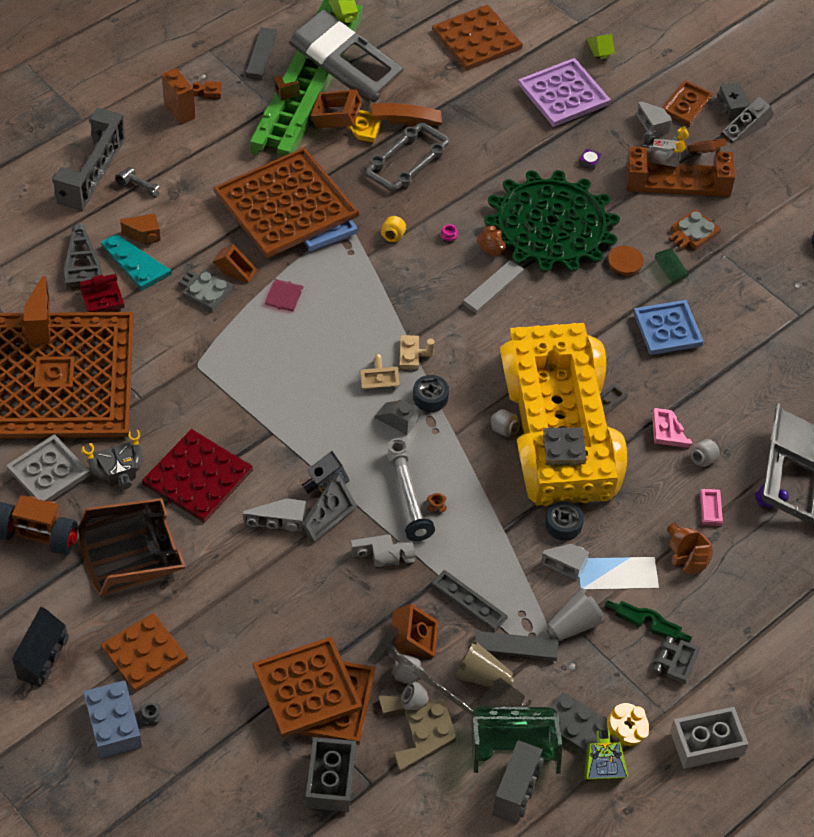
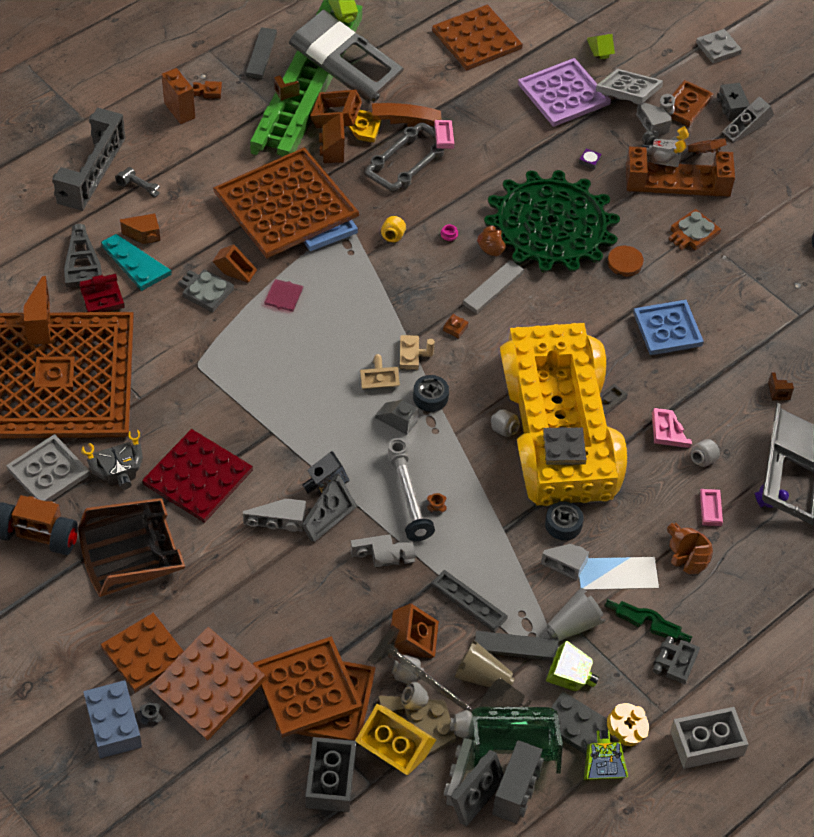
(40, 648): black slope -> none
(208, 683): none -> dark orange plate
(333, 140): none -> dark orange slope
(395, 739): none -> yellow slope
(444, 134): none -> bright pink tile
(455, 326): none -> dark orange tile
(458, 770): none -> light grey plate
(462, 724): none -> light grey cone
(477, 788): none -> dark grey plate
(571, 668): none -> torso
(629, 86): none -> light grey plate
(665, 102): none -> light grey bush
(671, 265): clear green plate -> none
(718, 46): none -> light grey plate
(780, 388): none -> reddish brown panel

